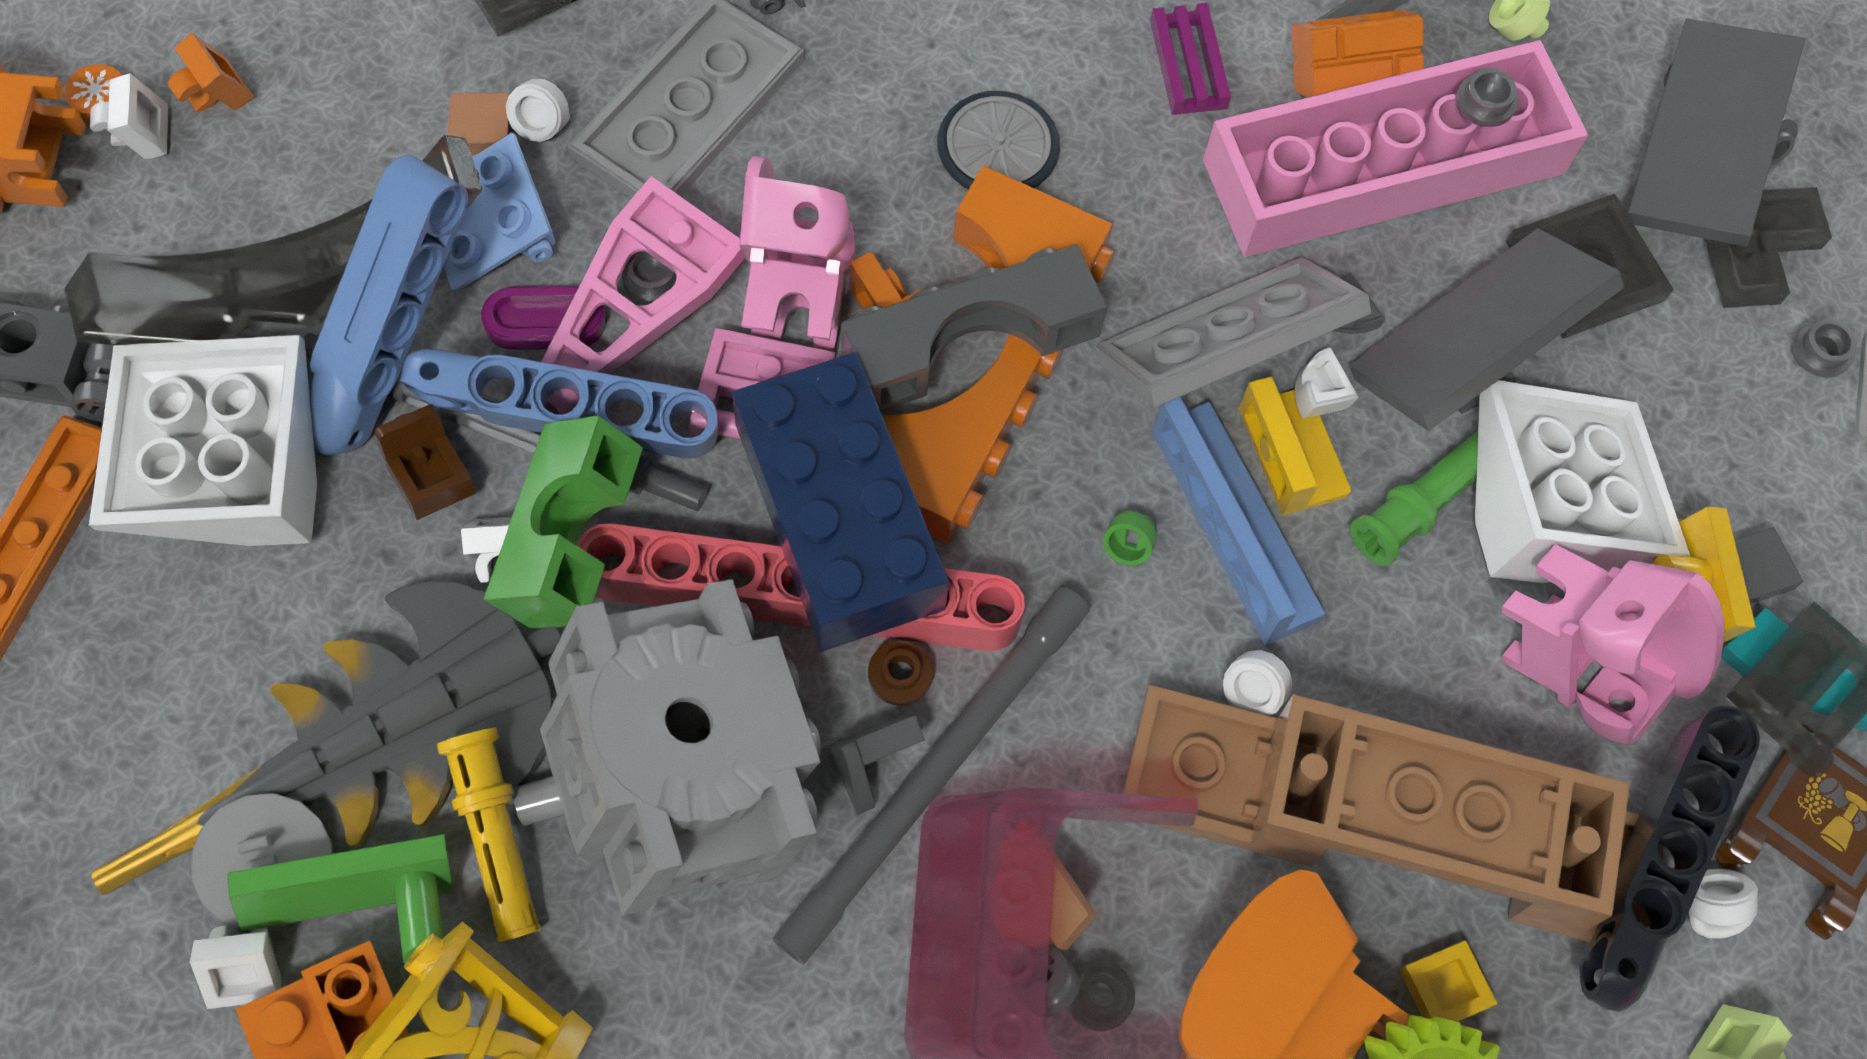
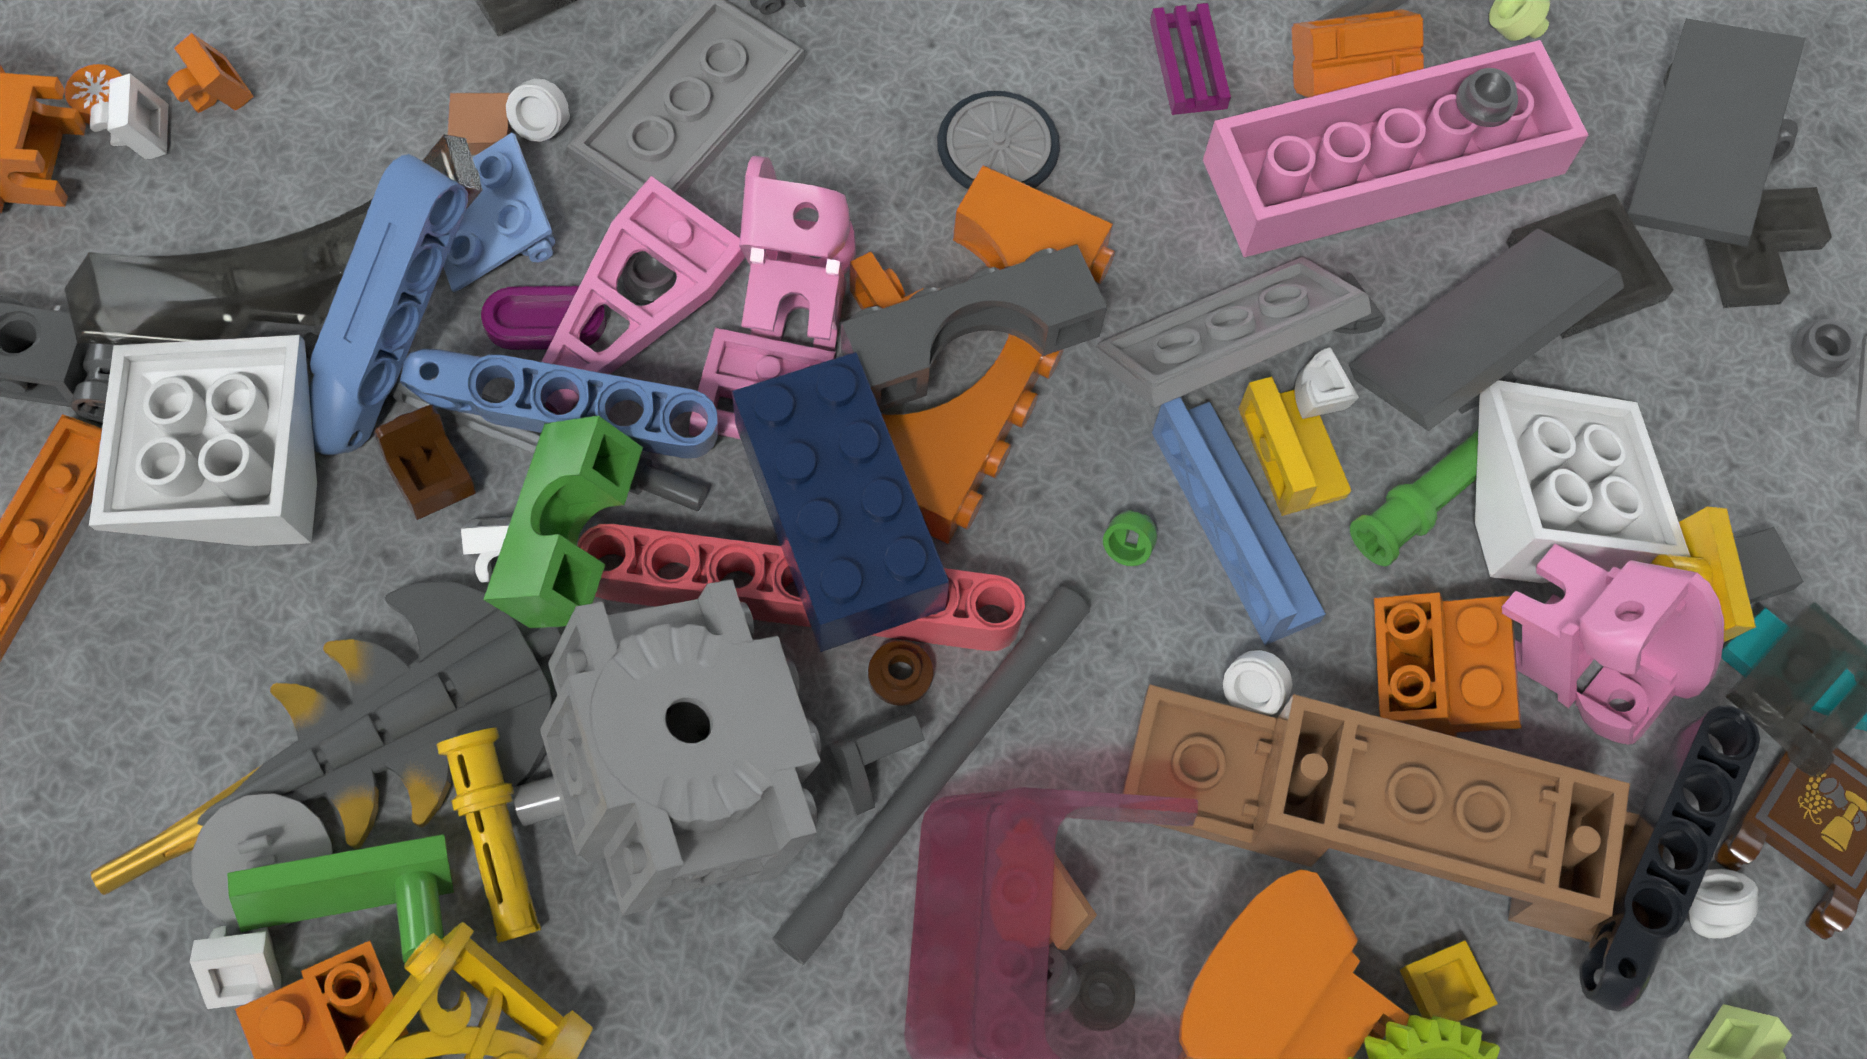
(1447, 663): none -> orange brick

